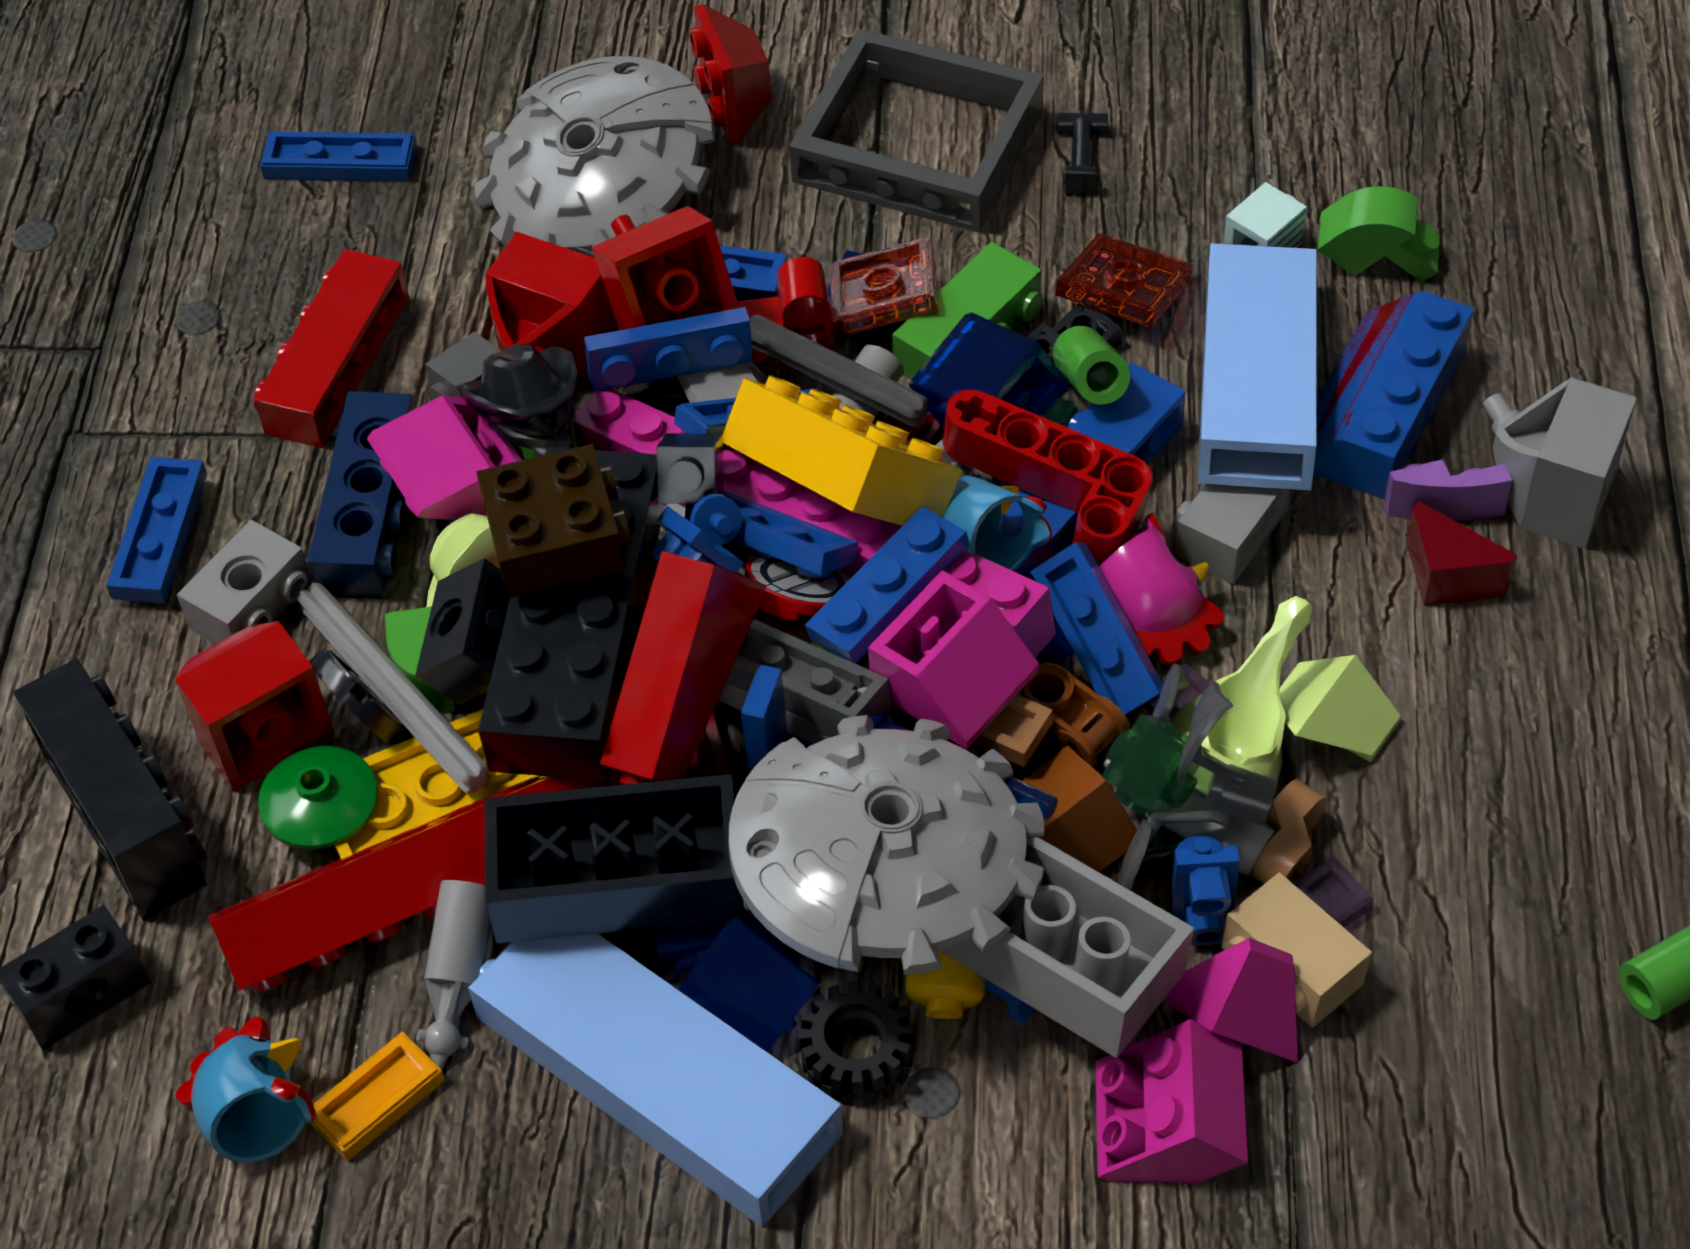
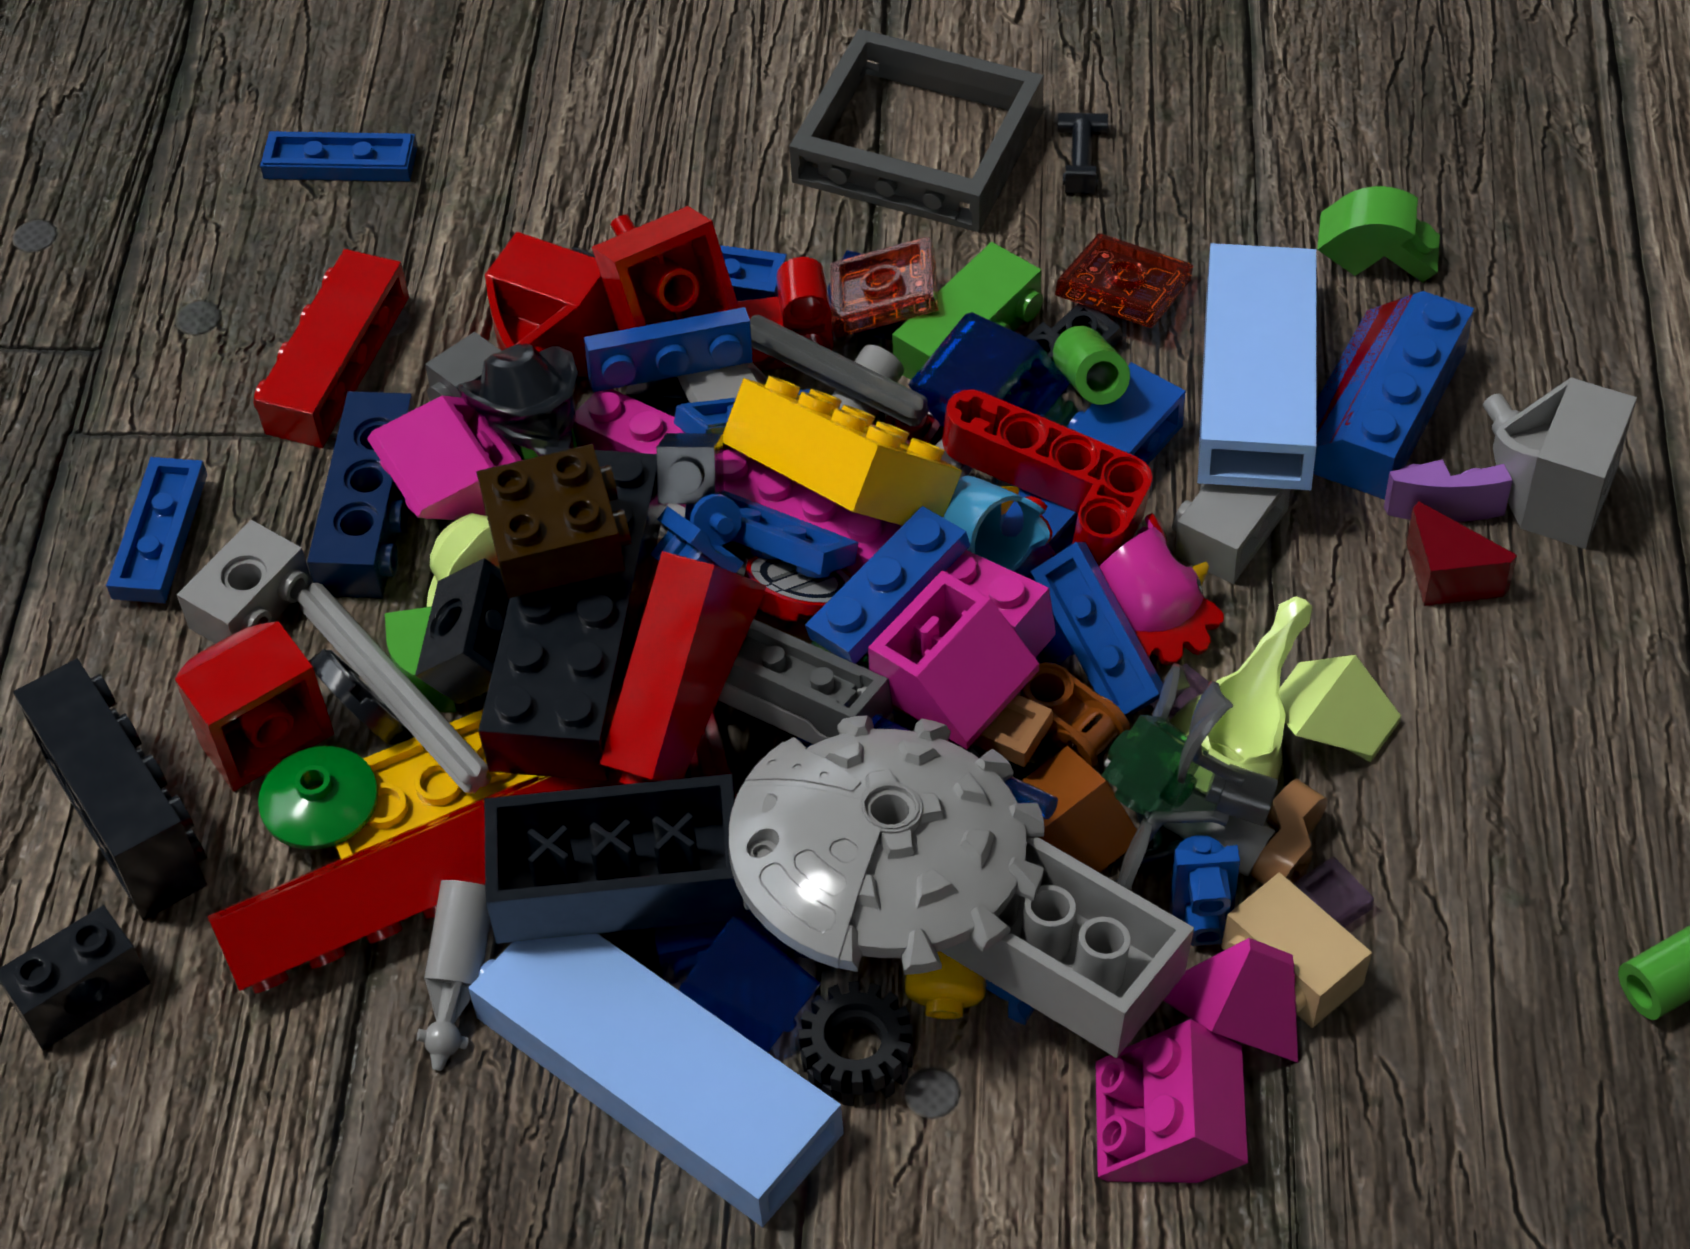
(246, 1094): dark azure piece -> none
(375, 1096): light orange tile -> none
(596, 147): light grey piece -> none
(730, 71): red slope -> none
(764, 715): blue tile -> none
(1266, 220): light aqua brick -> none

